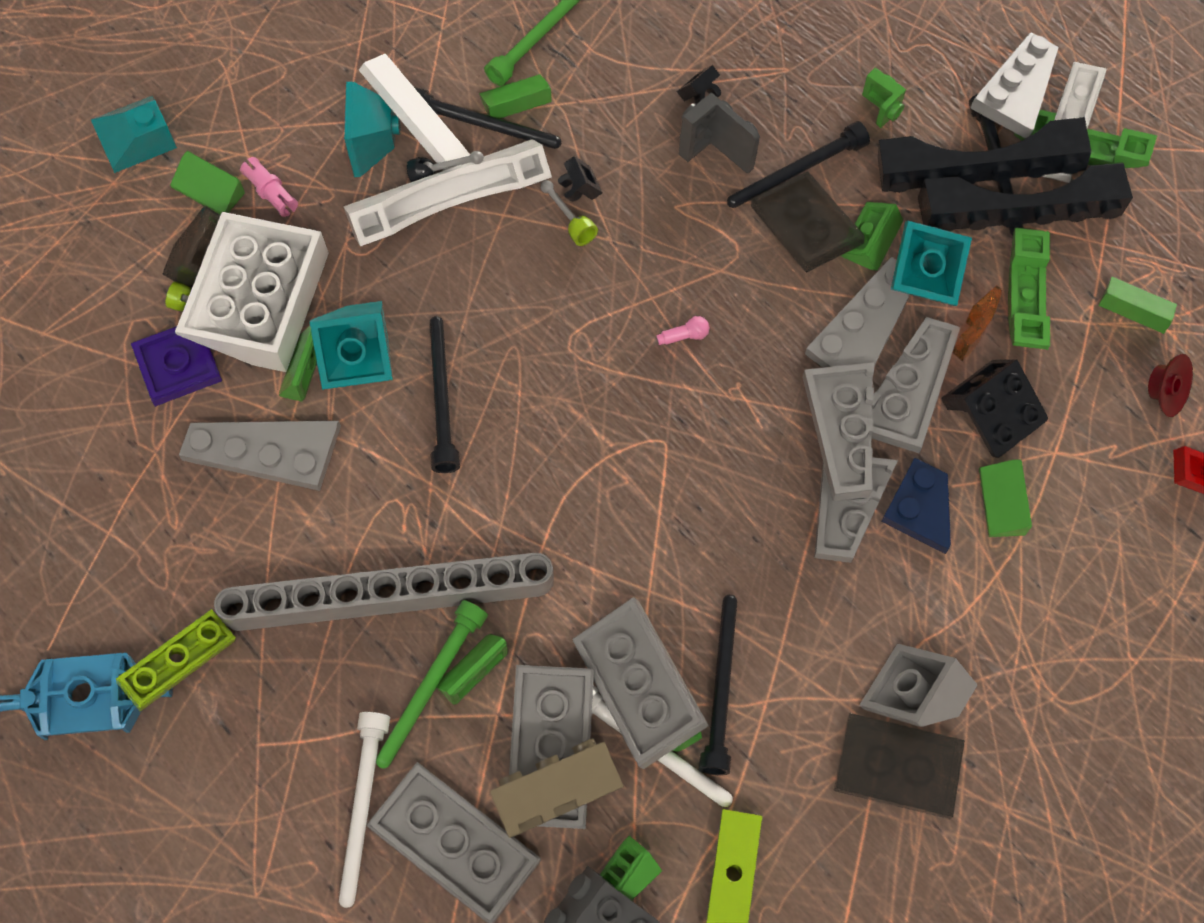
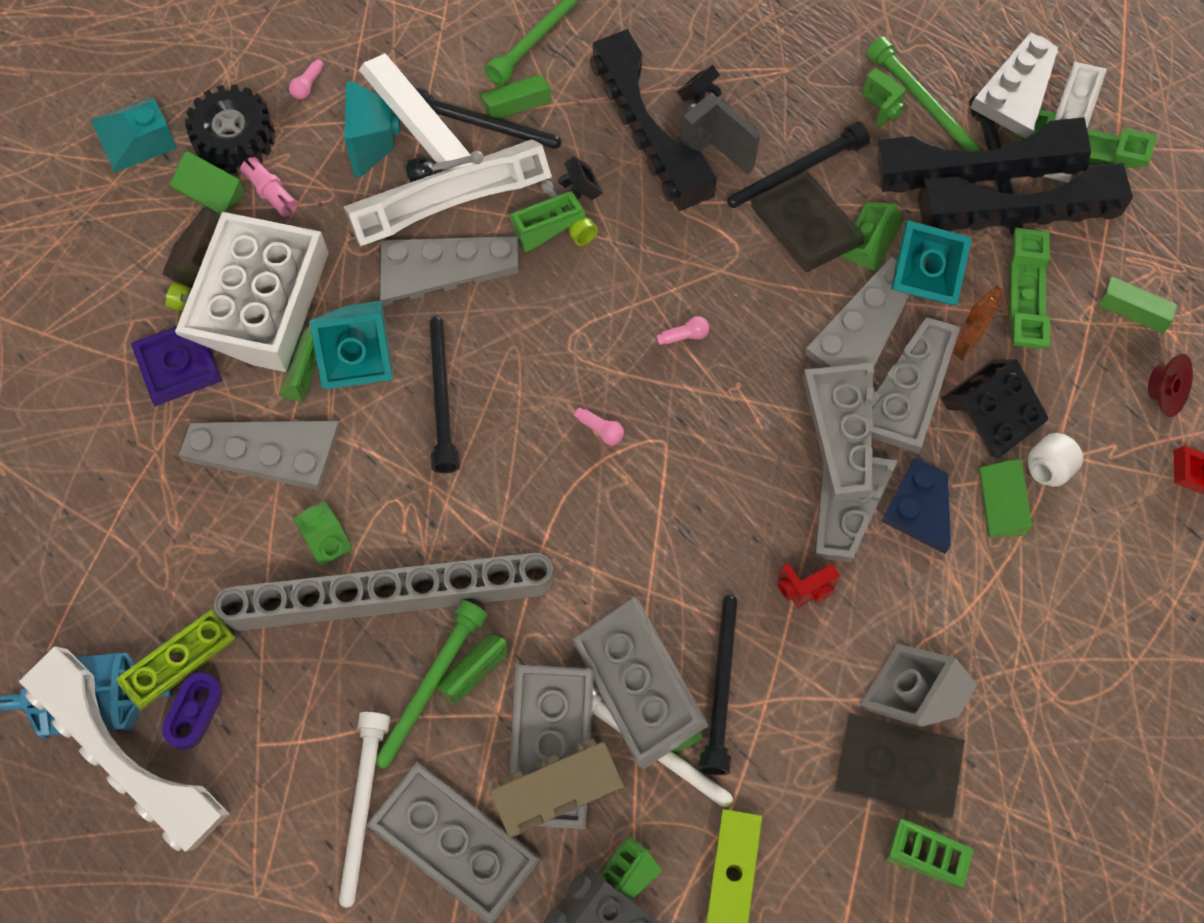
(68, 694): none -> white arch
(190, 711): none -> dark purple plate
(235, 113): none -> black wheel
(301, 86): none -> bright pink piece
(322, 533): none -> bright green bracket
(427, 265): none -> light grey wing
(535, 223): none -> bright green slope
(609, 431): none -> bright pink piece
(682, 170): none -> black arch
(814, 587): none -> red bracket
(883, 53): none -> bright green piece
(896, 856): none -> bright green slope
(1055, 459): none -> white head

